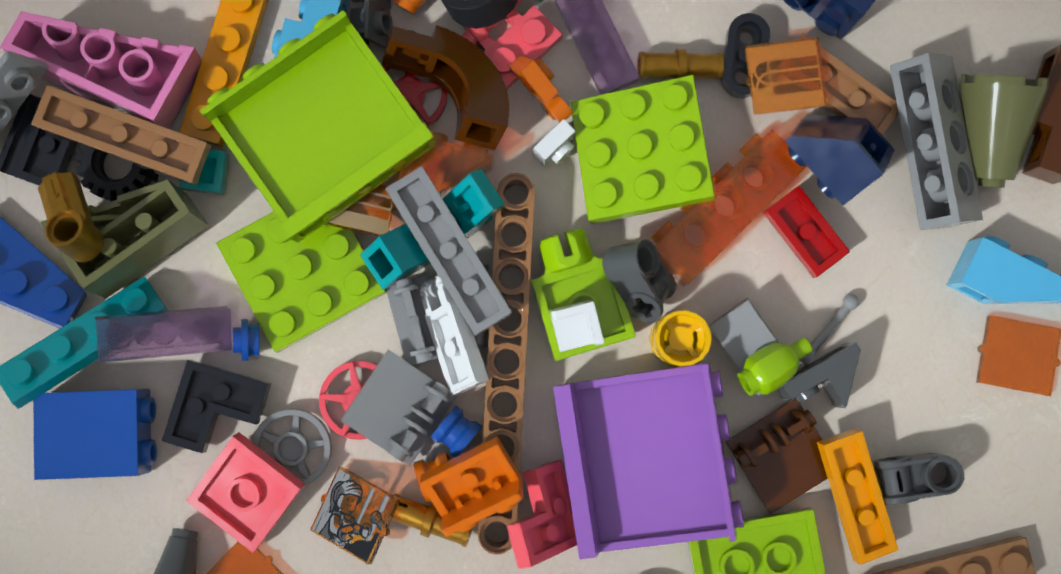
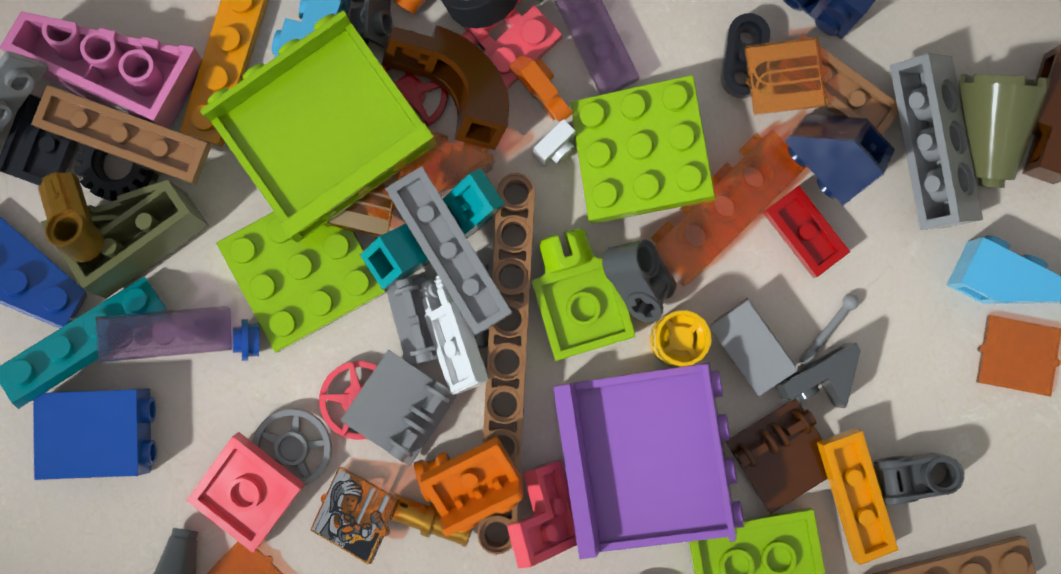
(204, 395): black plate -> none
(213, 175): teal plate -> none
(456, 431): blue wheel -> none
(576, 325): white panel -> none
(680, 65): pearl gold pin -> none
(772, 366): lime plant -> none

